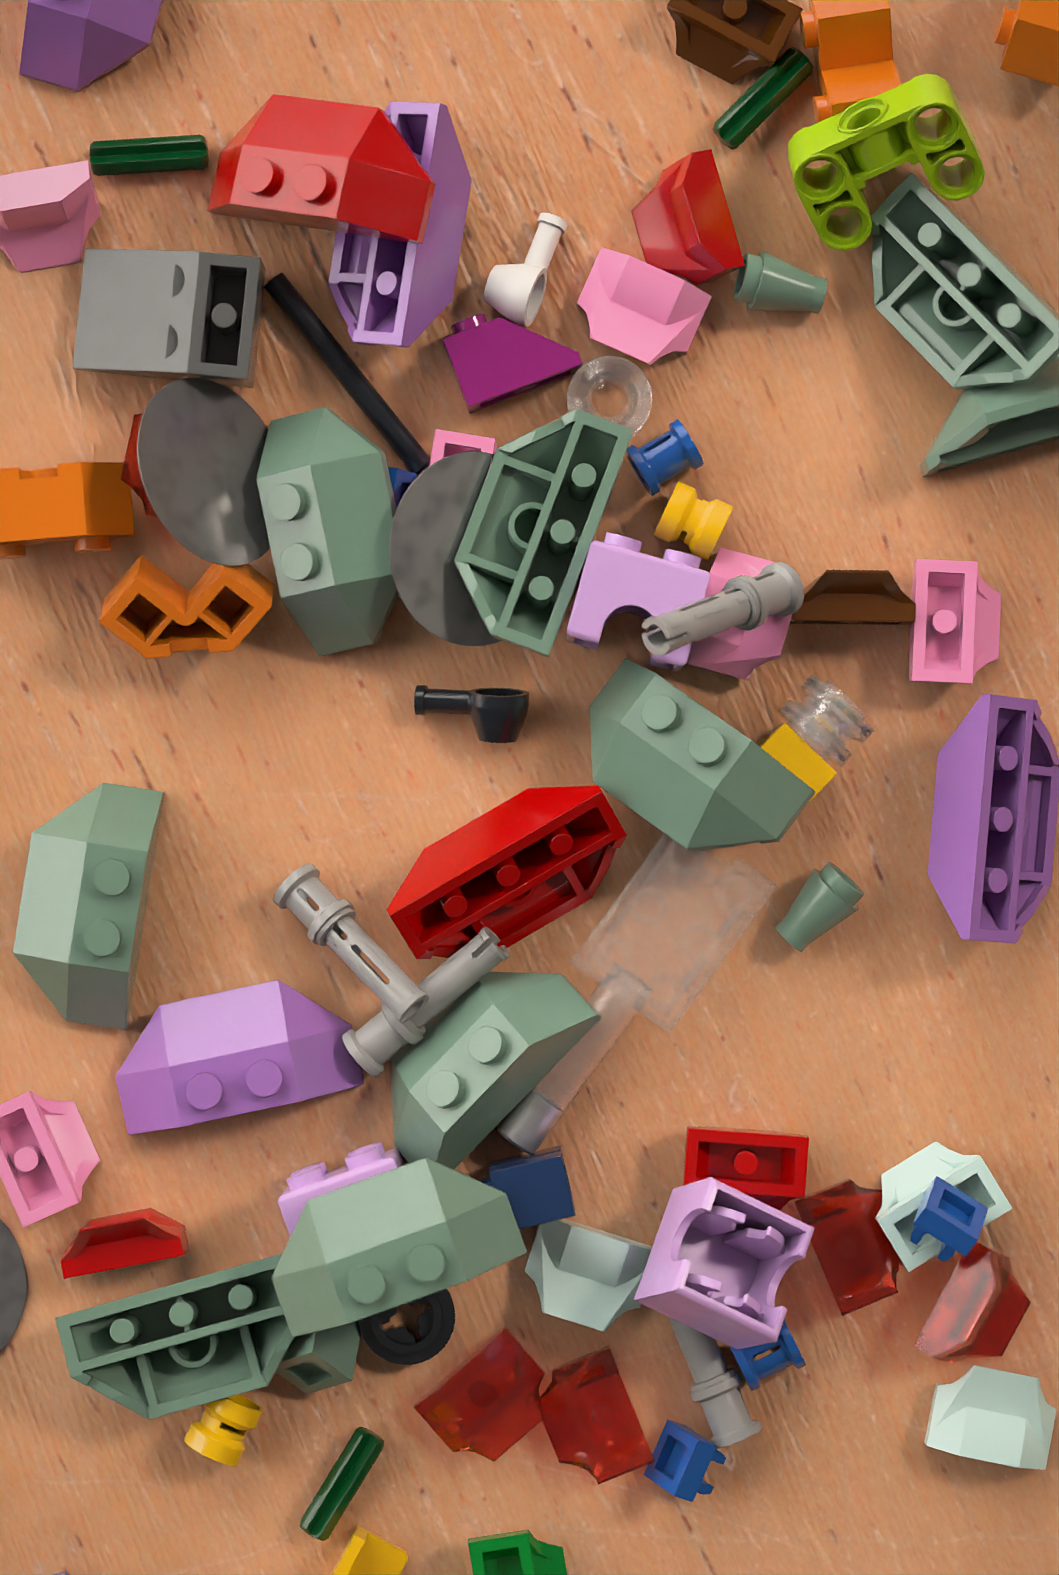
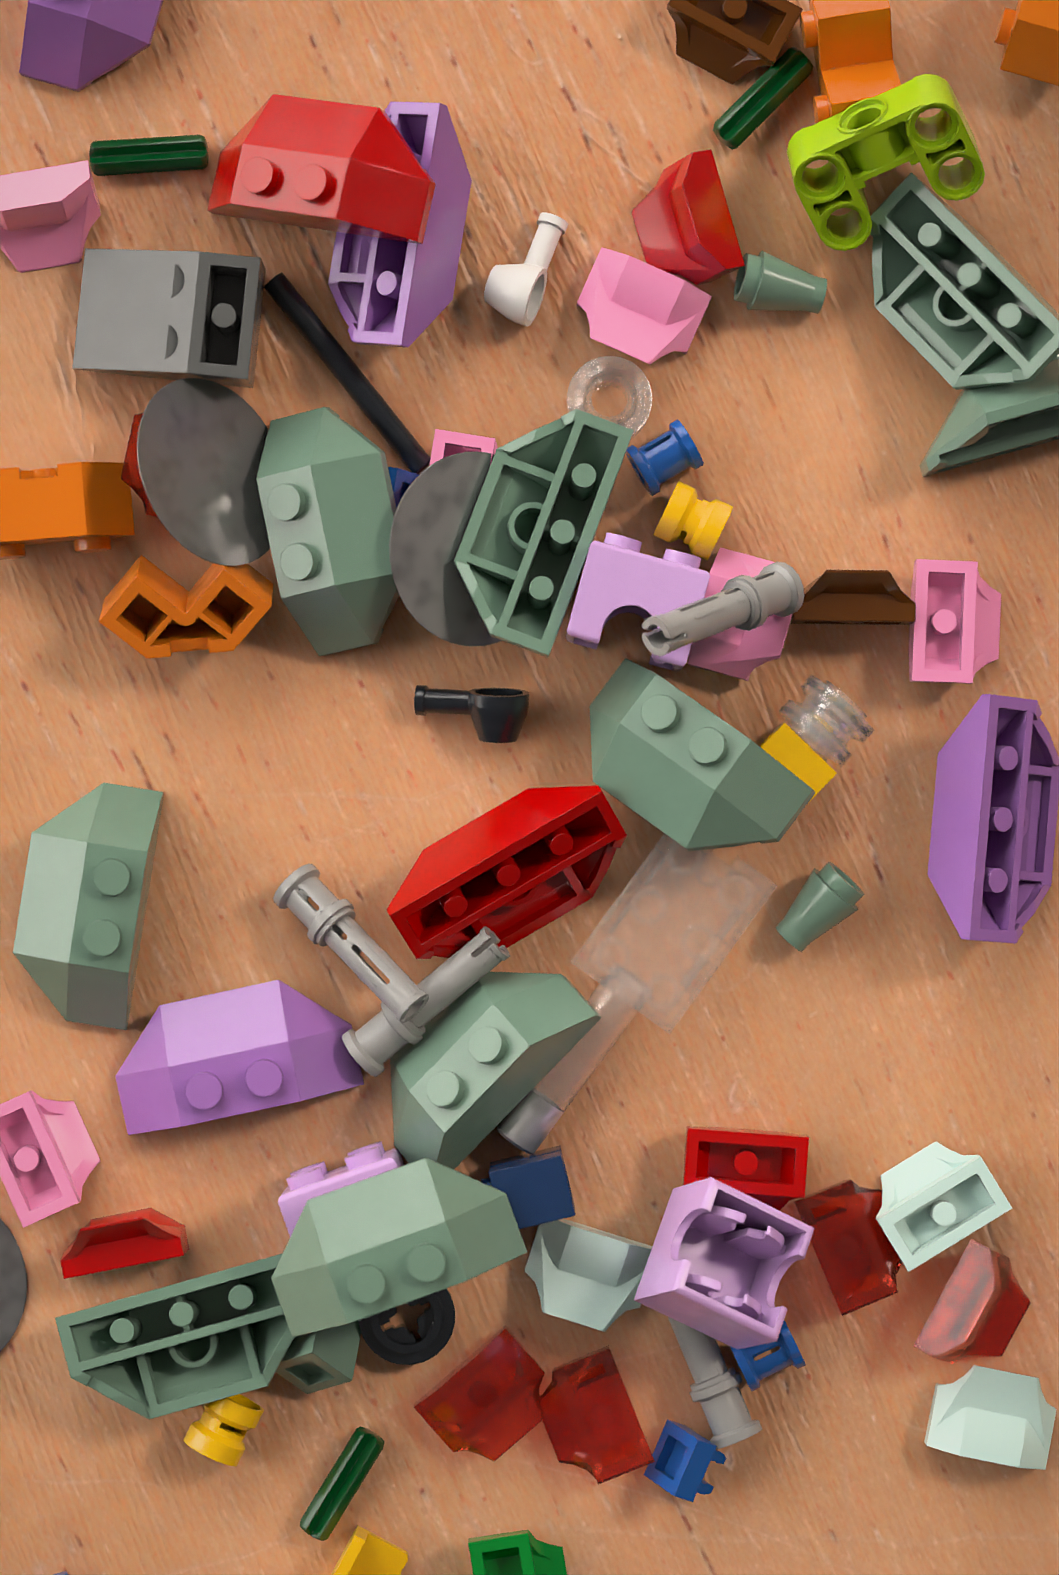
(503, 360): magenta slope -> none
(950, 1218): blue tile -> none

